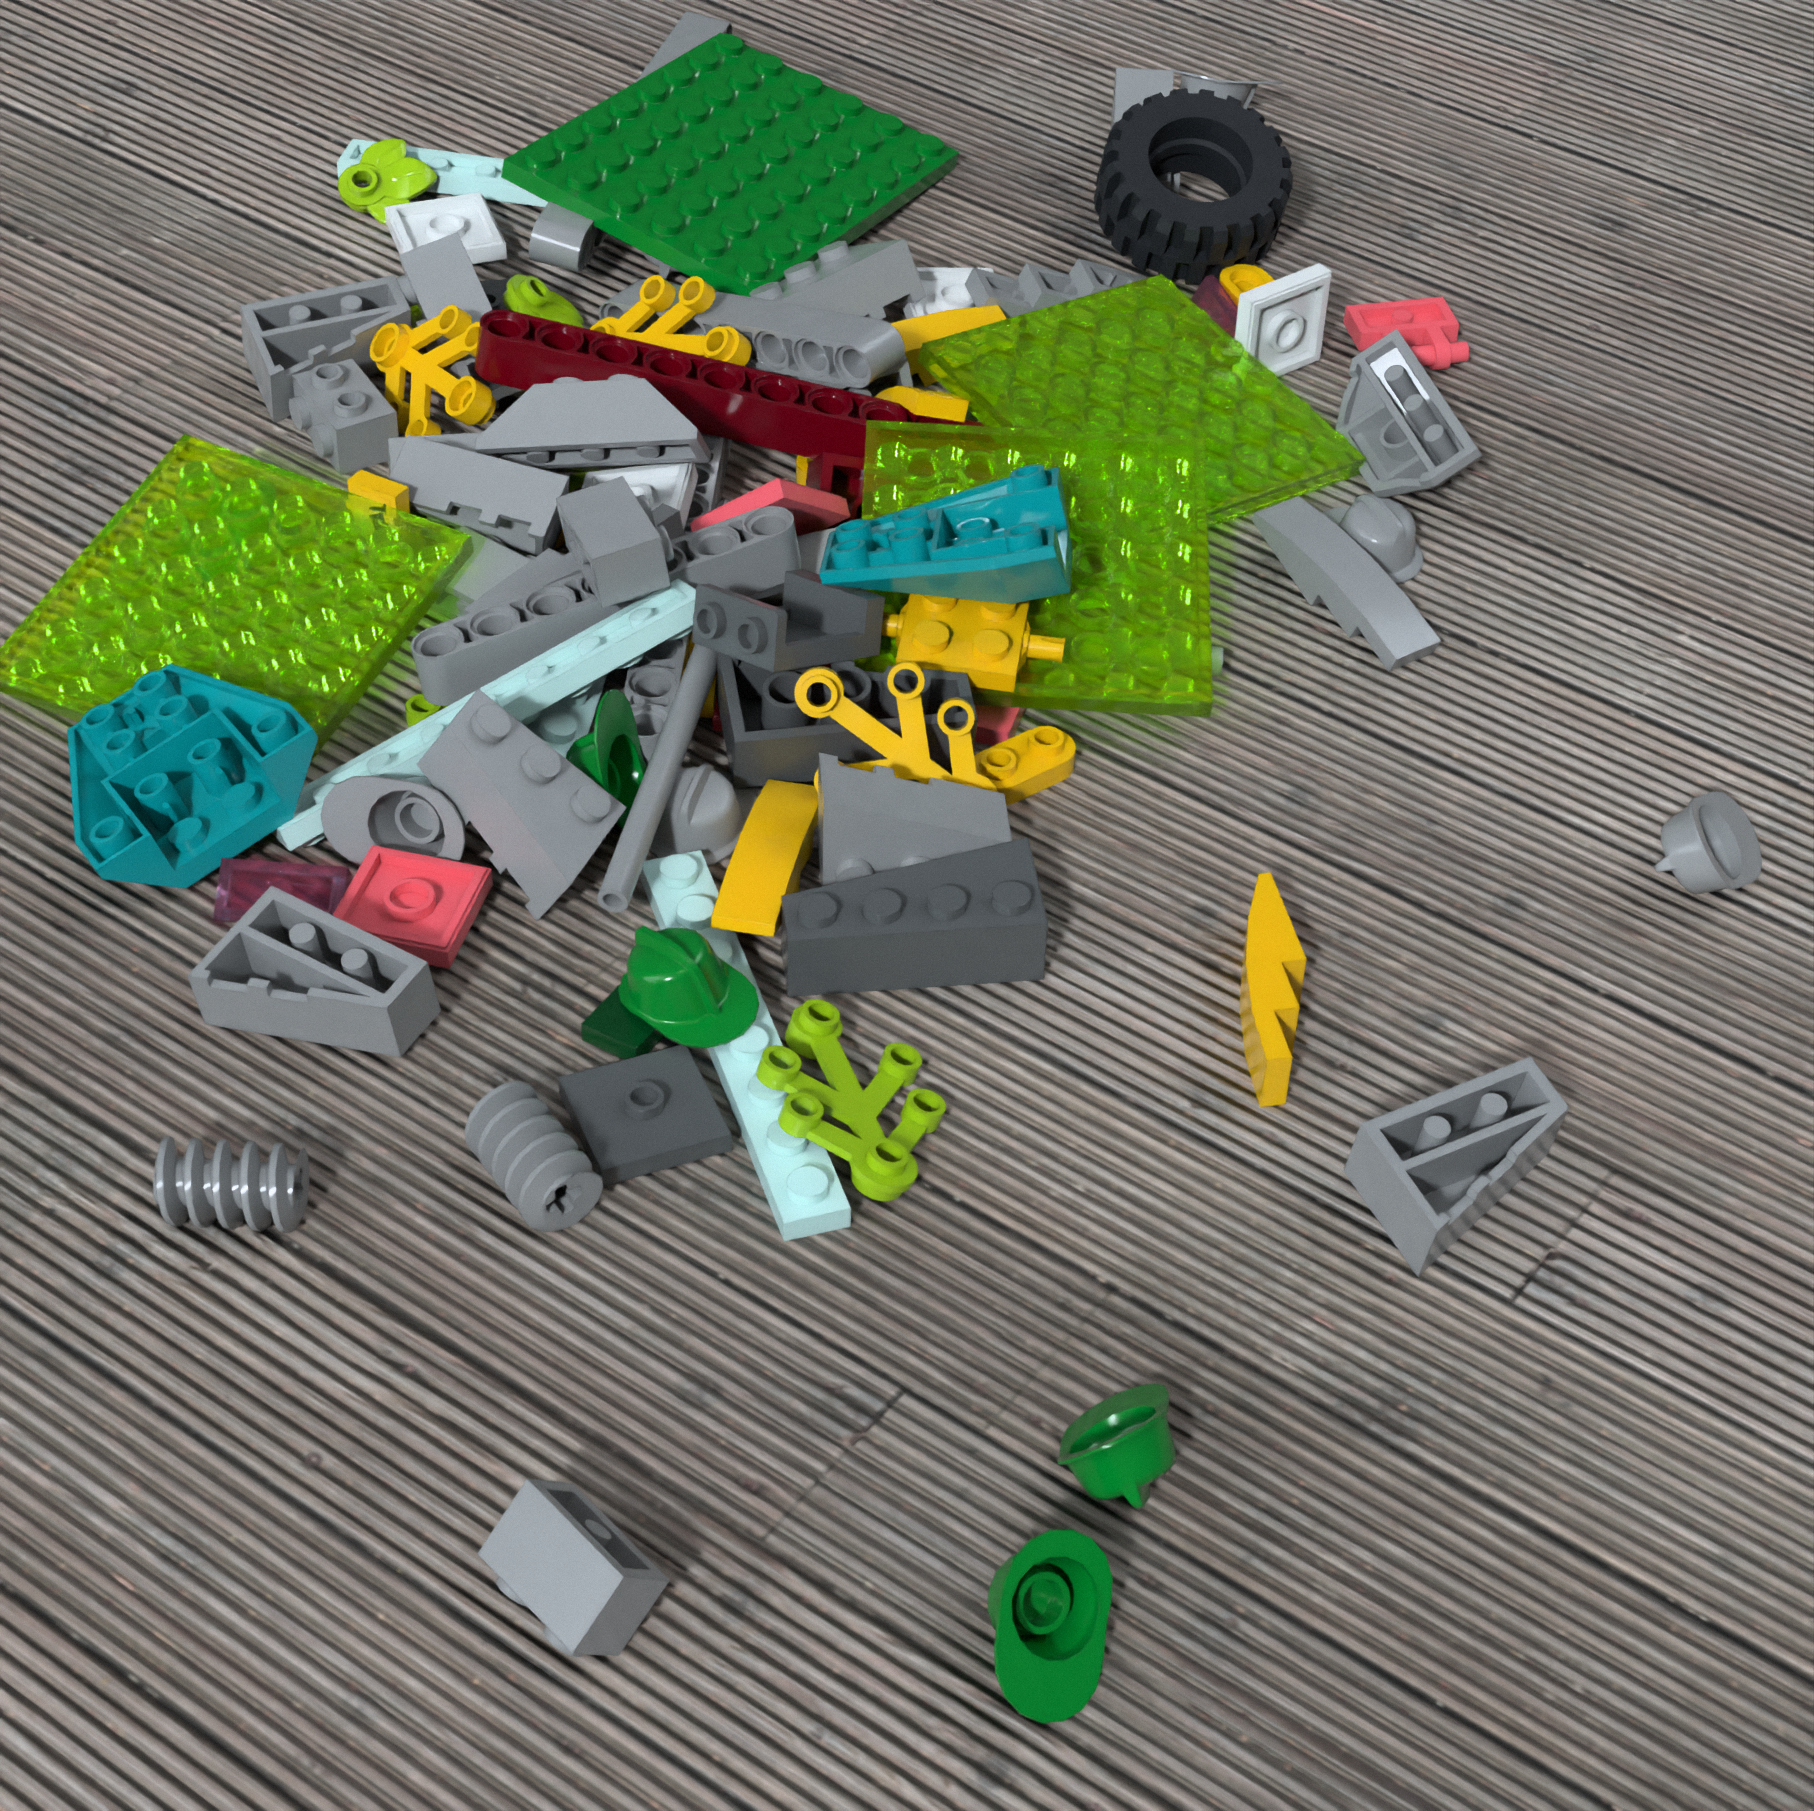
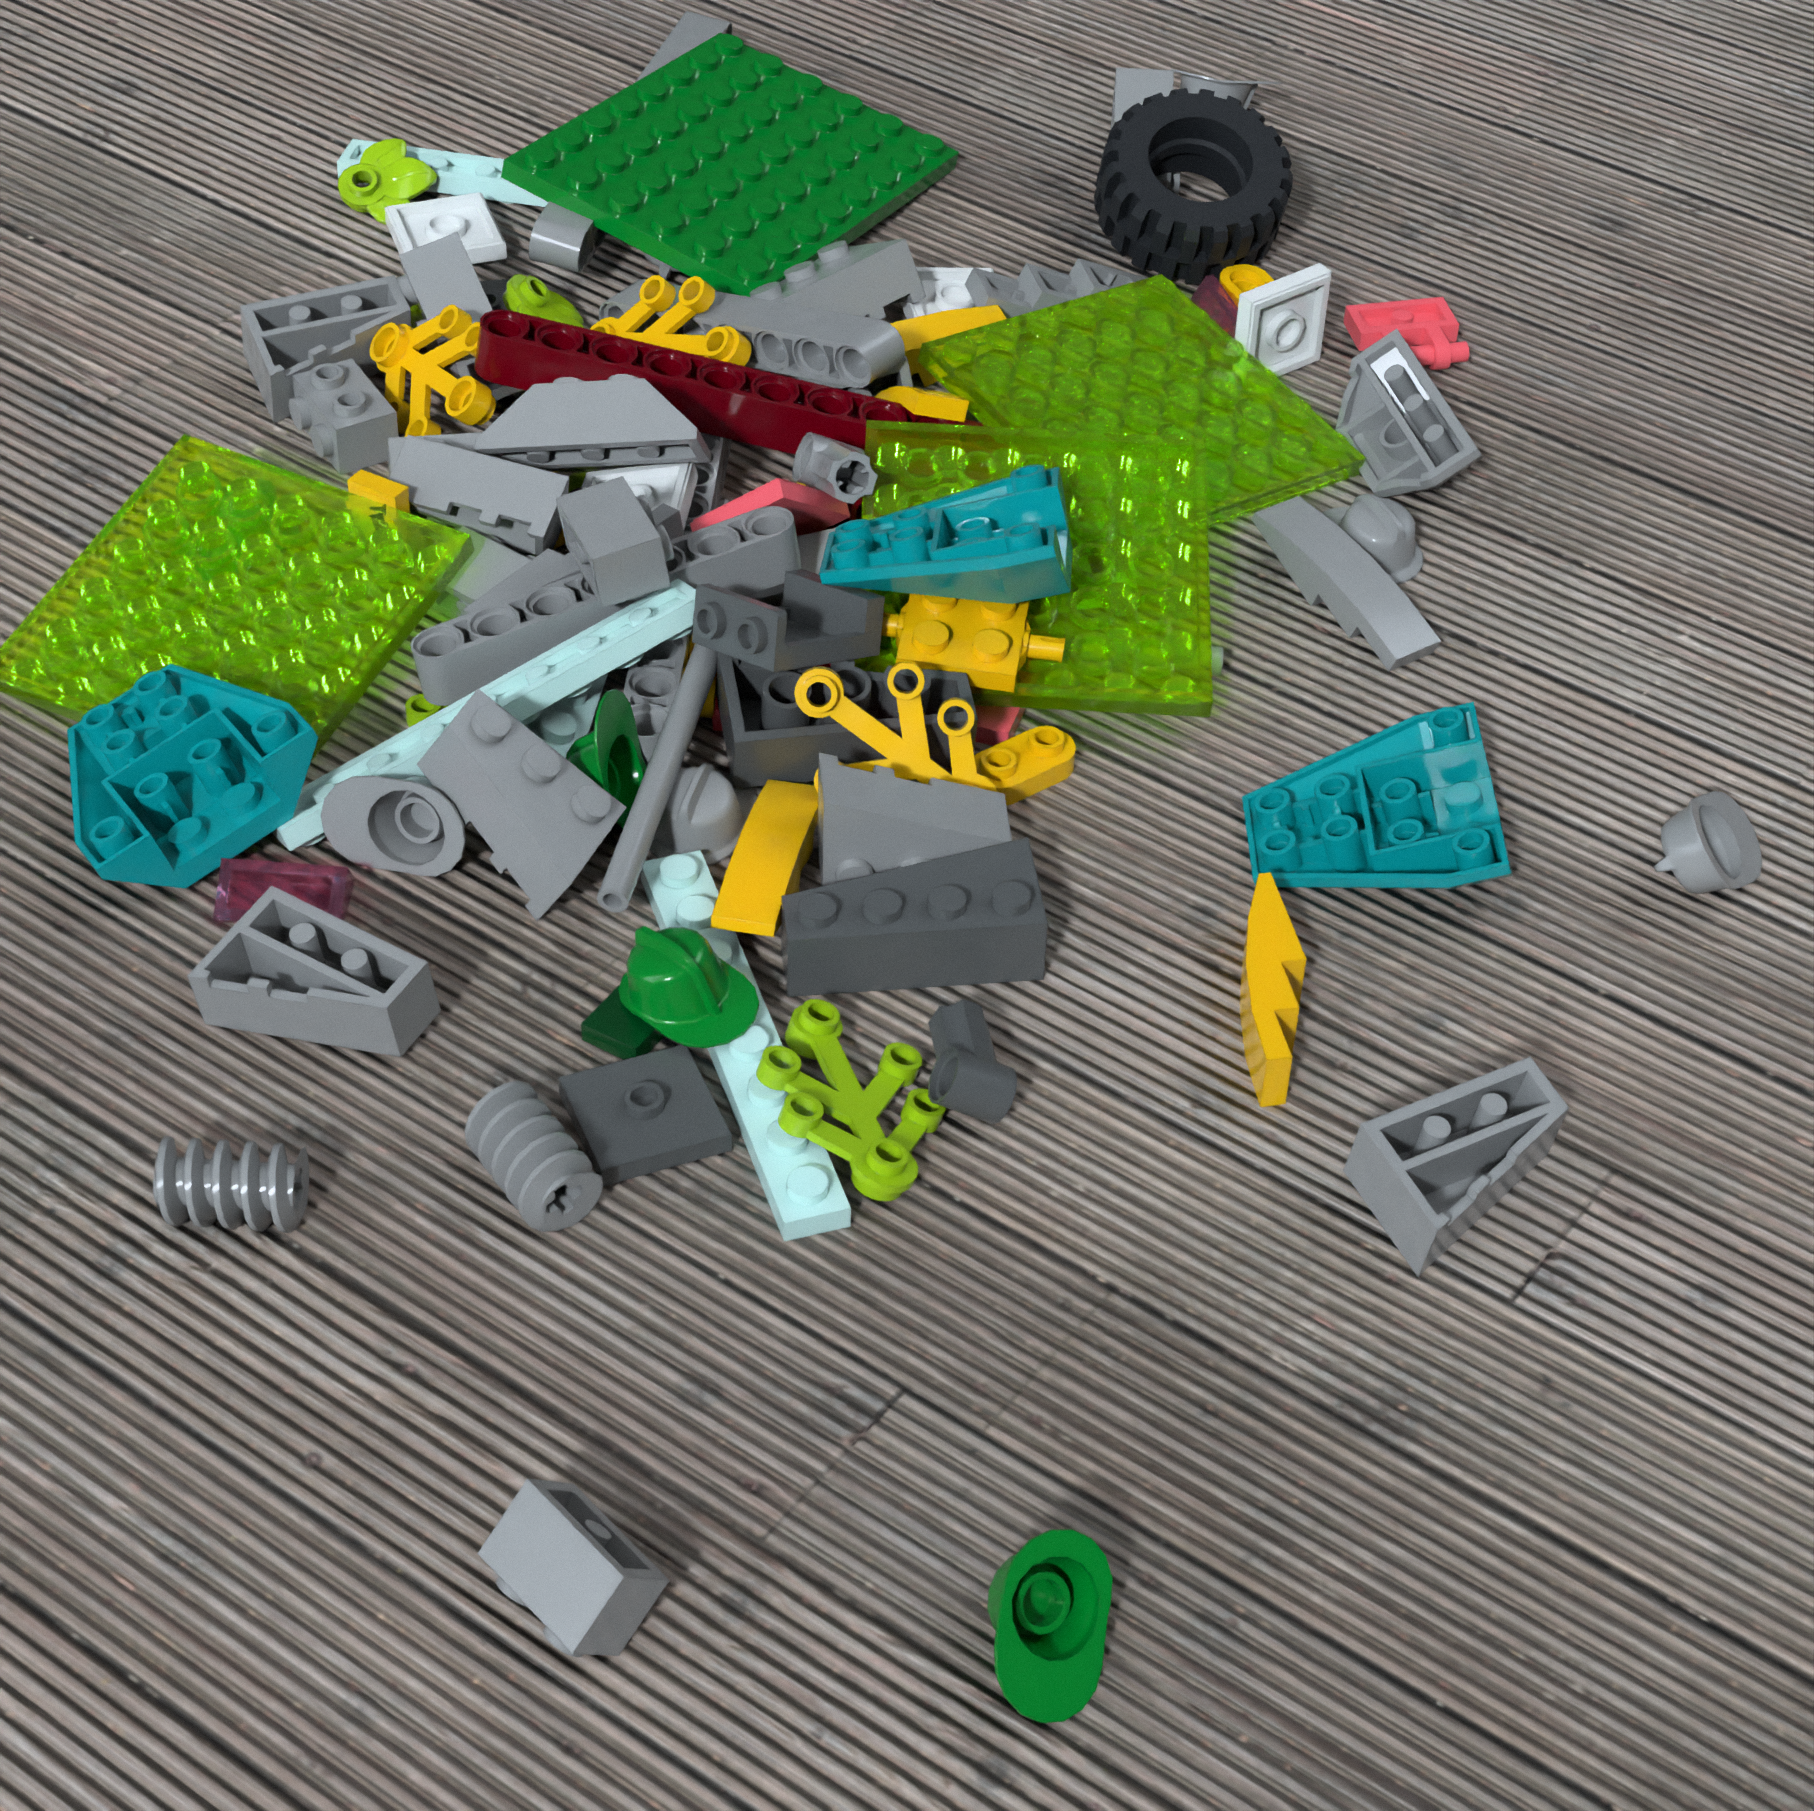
(416, 902): coral plate -> none
(833, 468): none -> light grey piece
(966, 1066): none -> dark grey piece
(1121, 1445): green piece -> none
(1385, 812): none -> teal wedge

